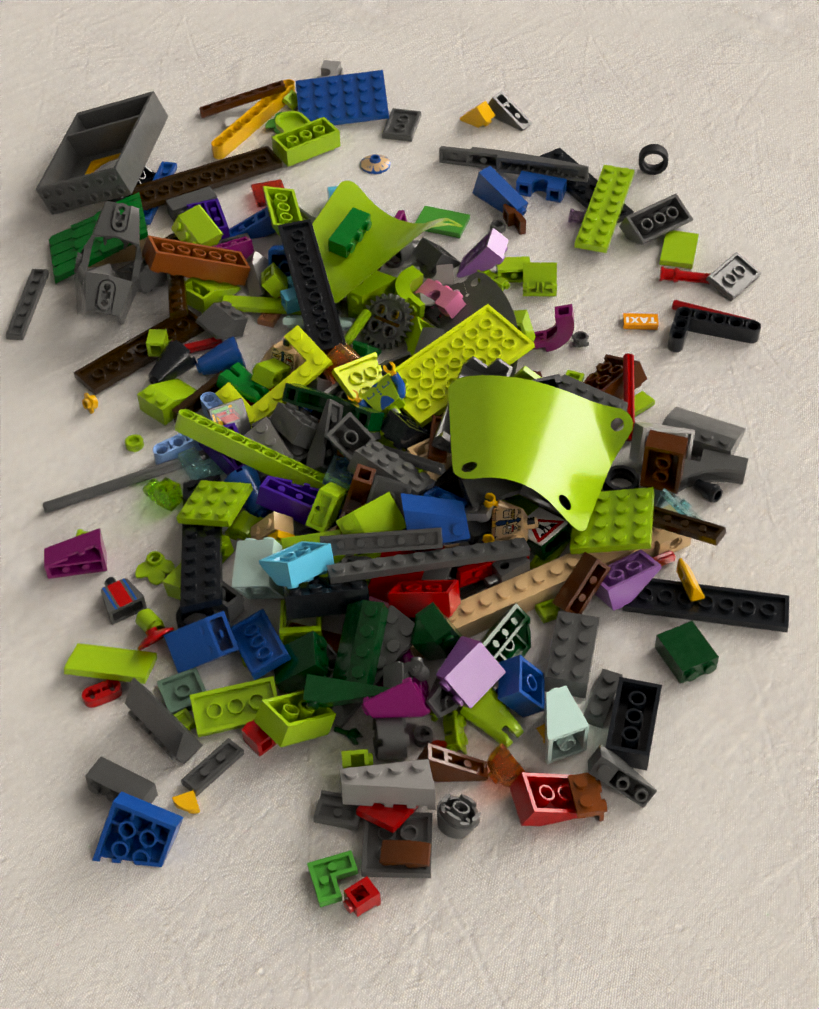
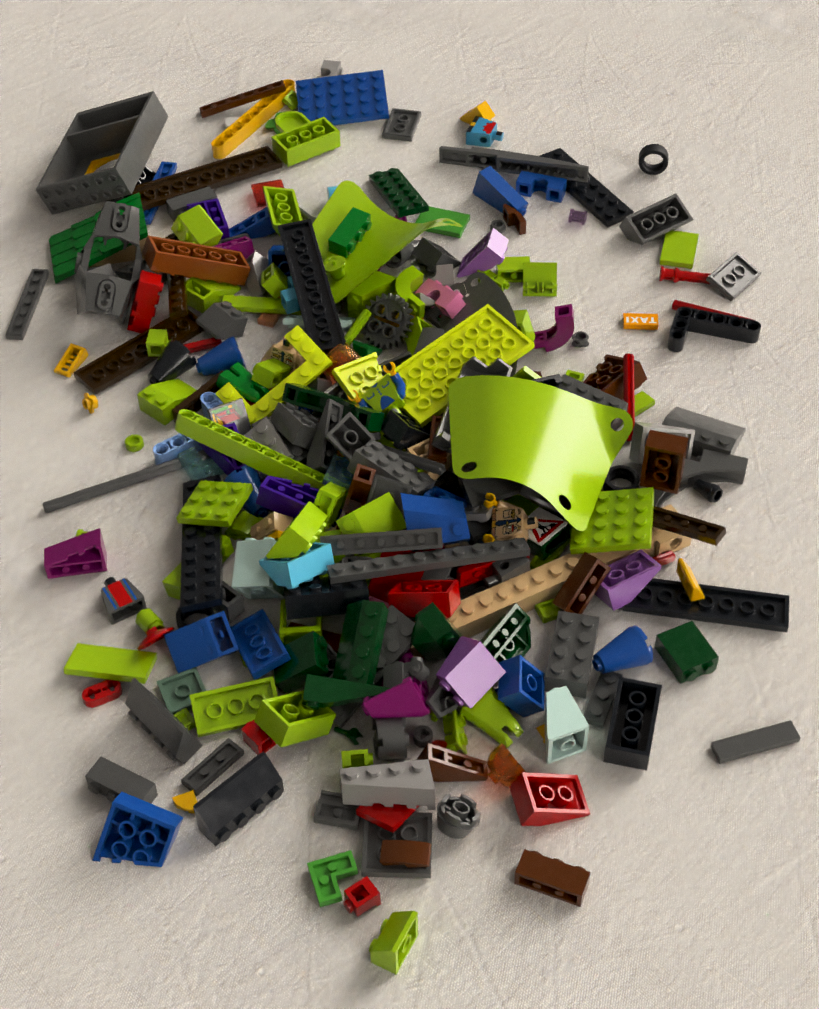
(69, 354): none -> yellow slope
(144, 301): none -> red wedge
(154, 568): lime plate -> none
(165, 493): clear neon green brick -> none
(238, 799): none -> black slope
(300, 533): none -> lime slope
(335, 266): none -> lime piece
(375, 164): dish -> none
(395, 940): none -> lime slope
(398, 192): none -> dark green plate
(483, 132): none -> dark azure torso
(508, 112): dark grey slope -> none
(552, 877): none -> reddish brown brick
(586, 796): dark orange bracket -> none
(604, 209): lime plate -> none
(620, 776): dark grey slope -> none
(624, 652): none -> blue cone
(680, 505): clear light blue plate -> none
(755, 741): none -> dark grey tile

